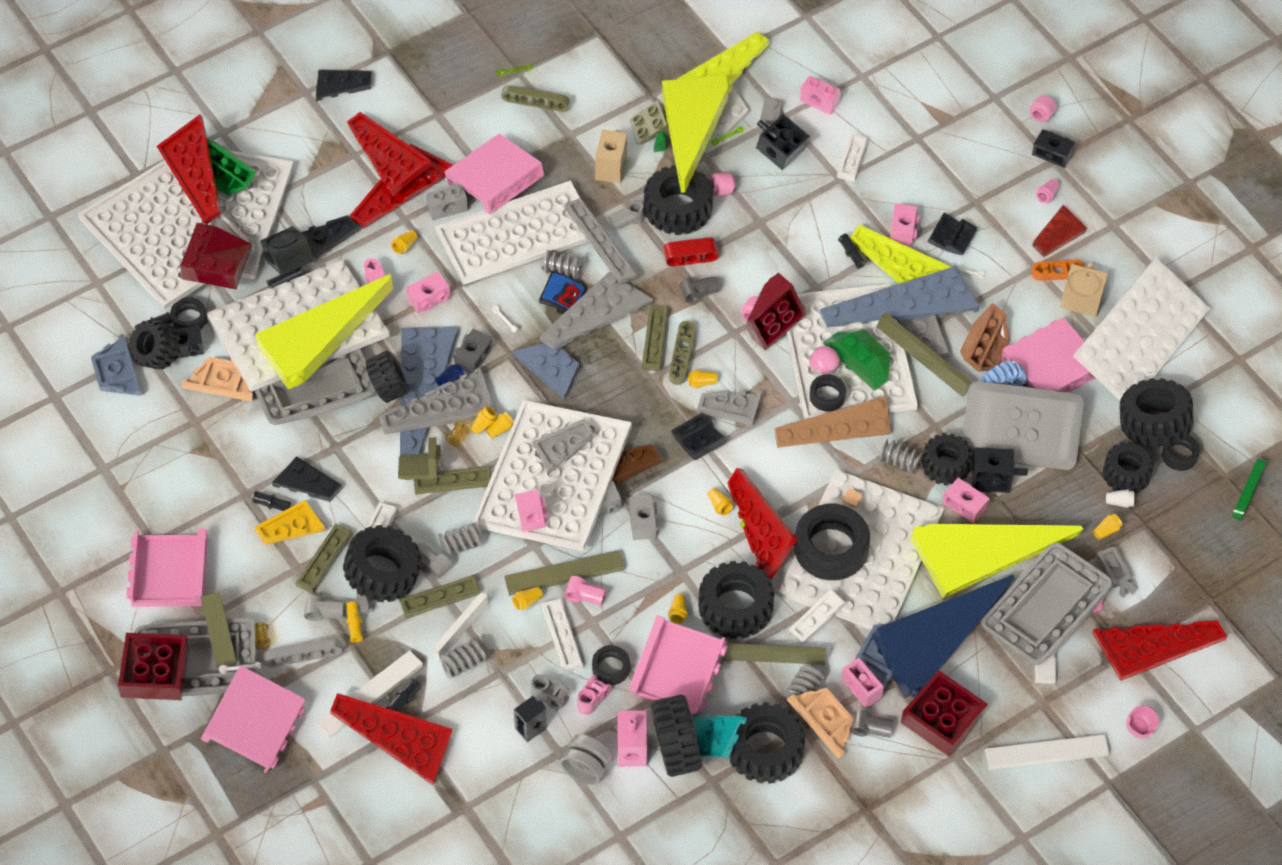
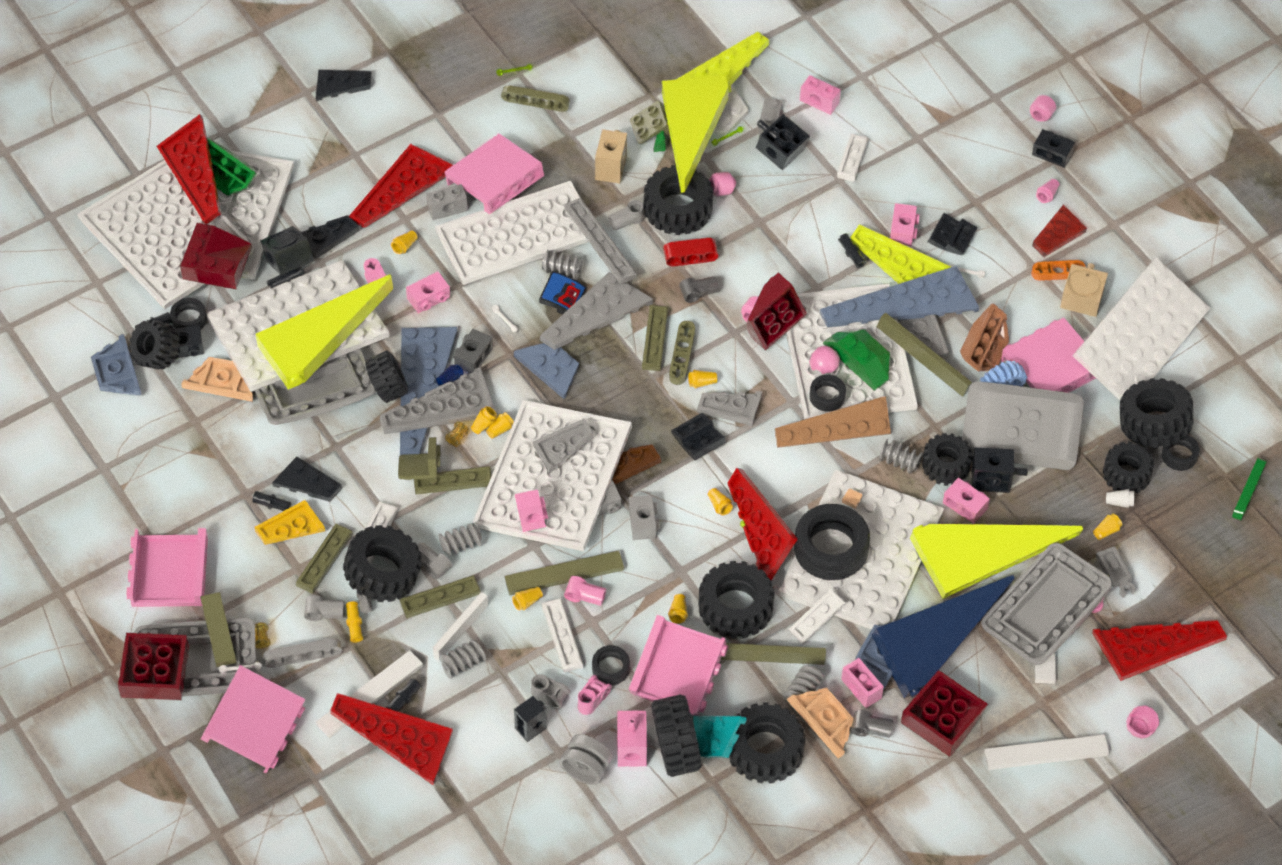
(390, 156): red wing -> none

